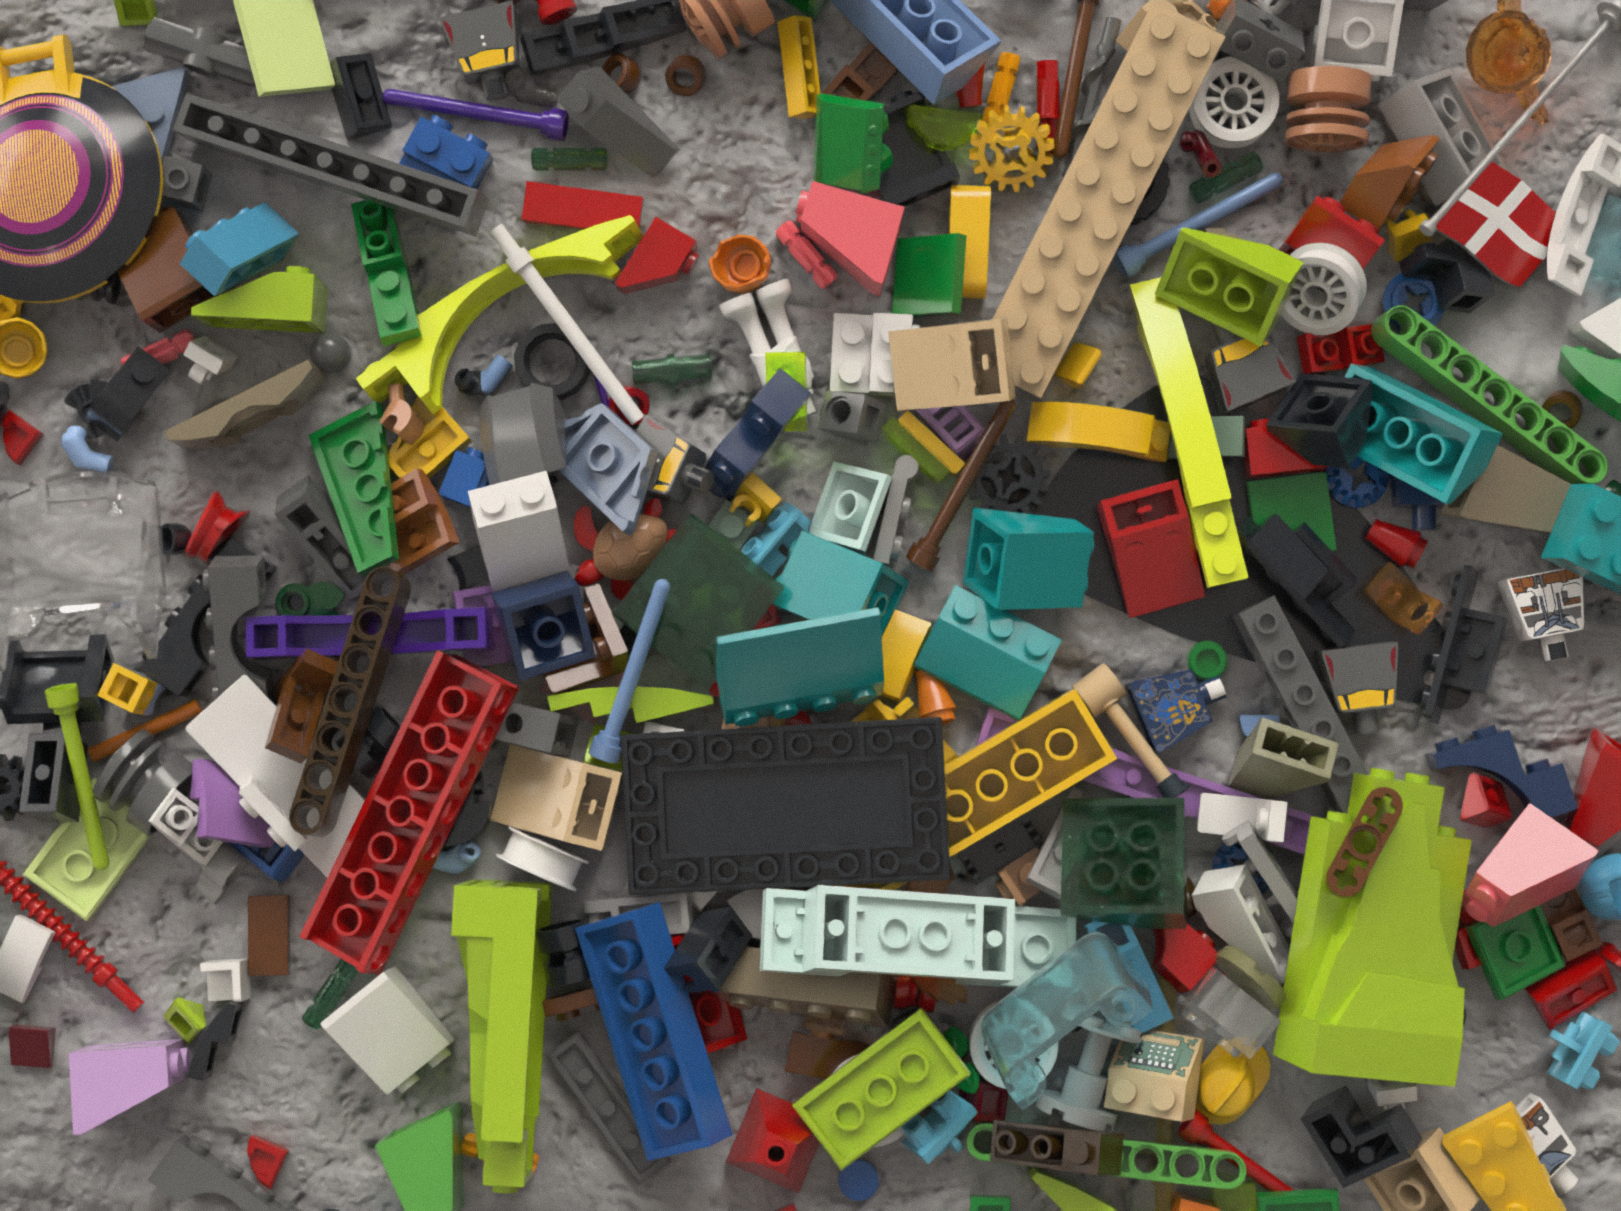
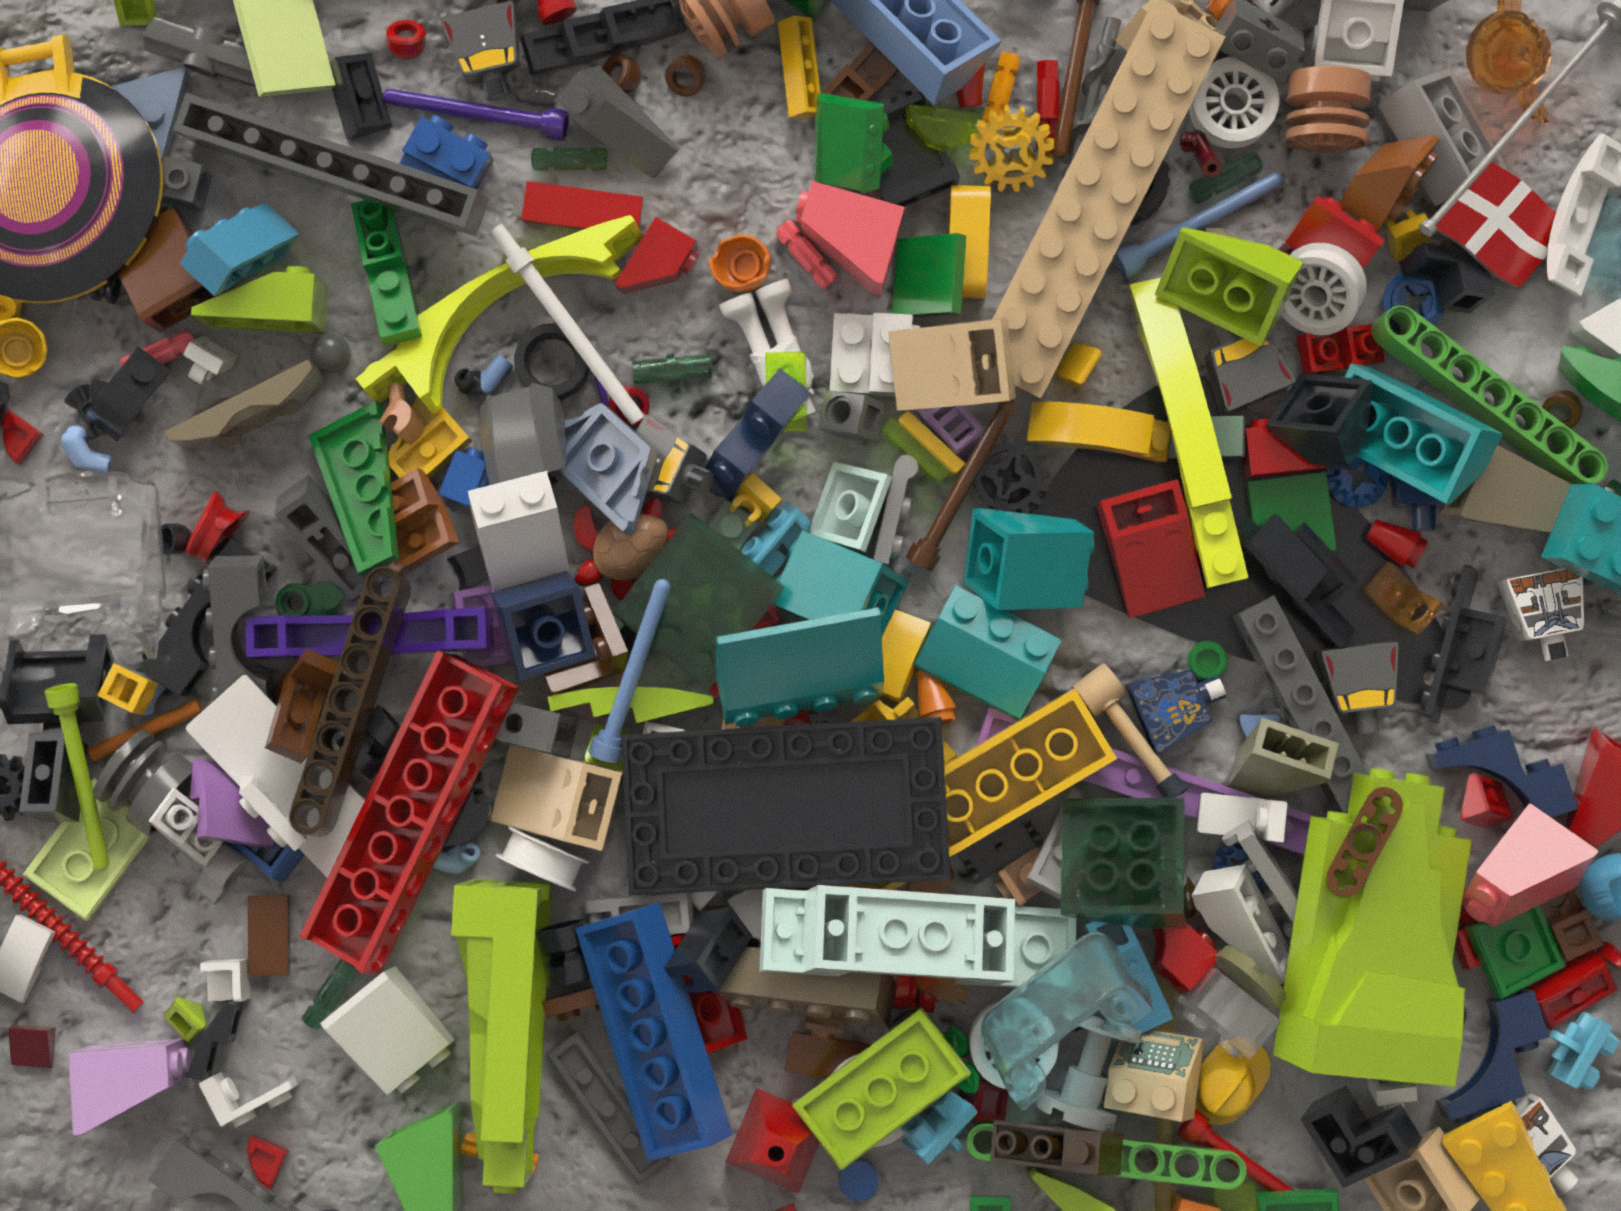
(222, 1098): none -> white bracket
(406, 47): none -> red piece
(1513, 1024): none -> dark blue arch

